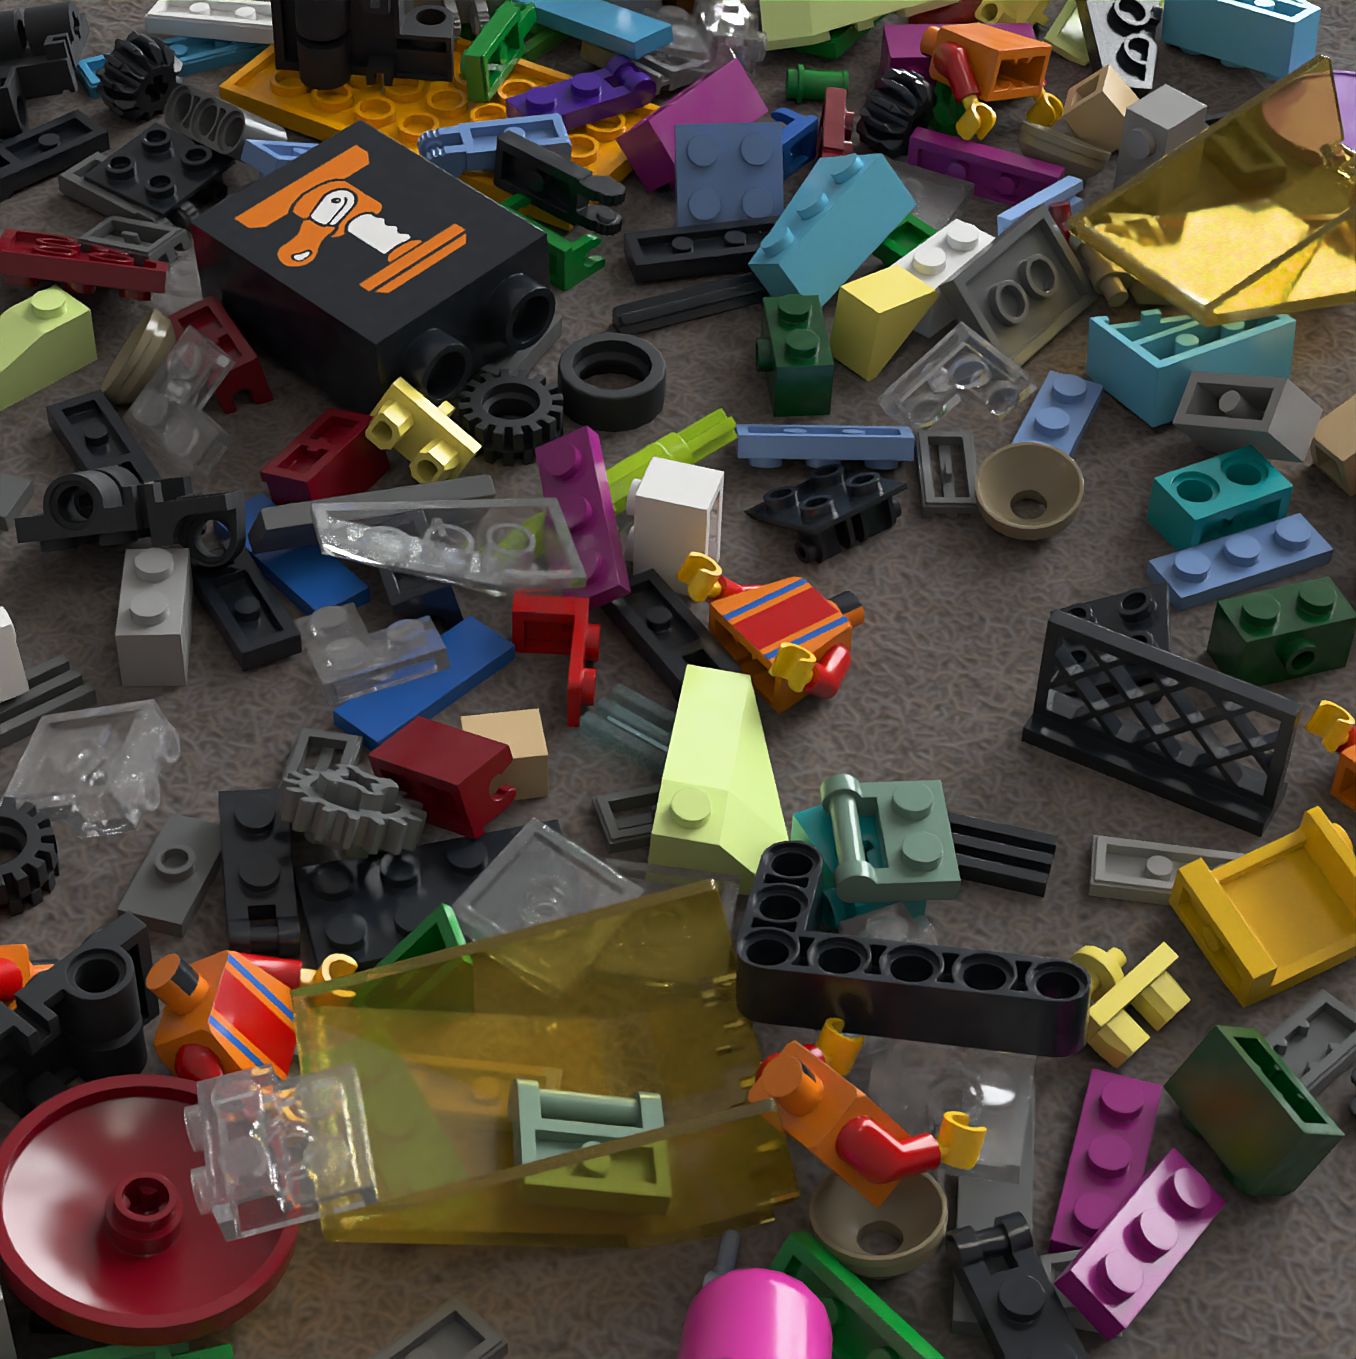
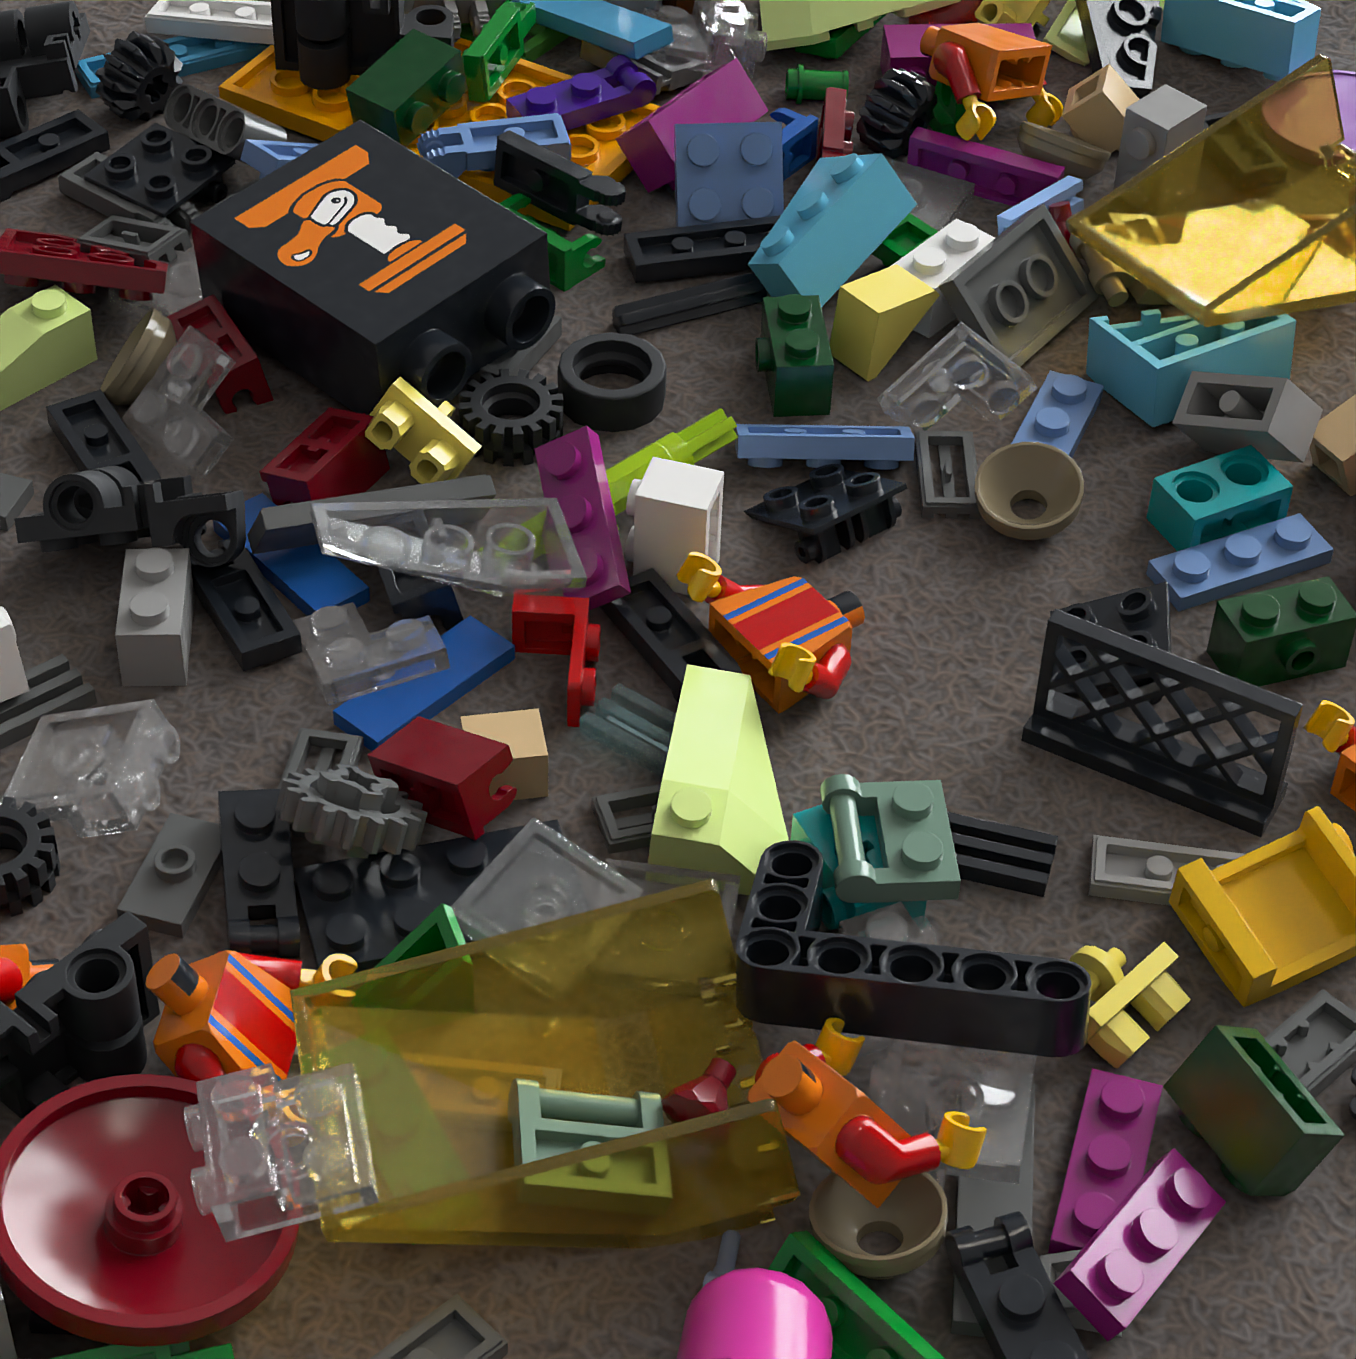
(408, 87): none -> dark green brick
(701, 1095): none -> dark red rock

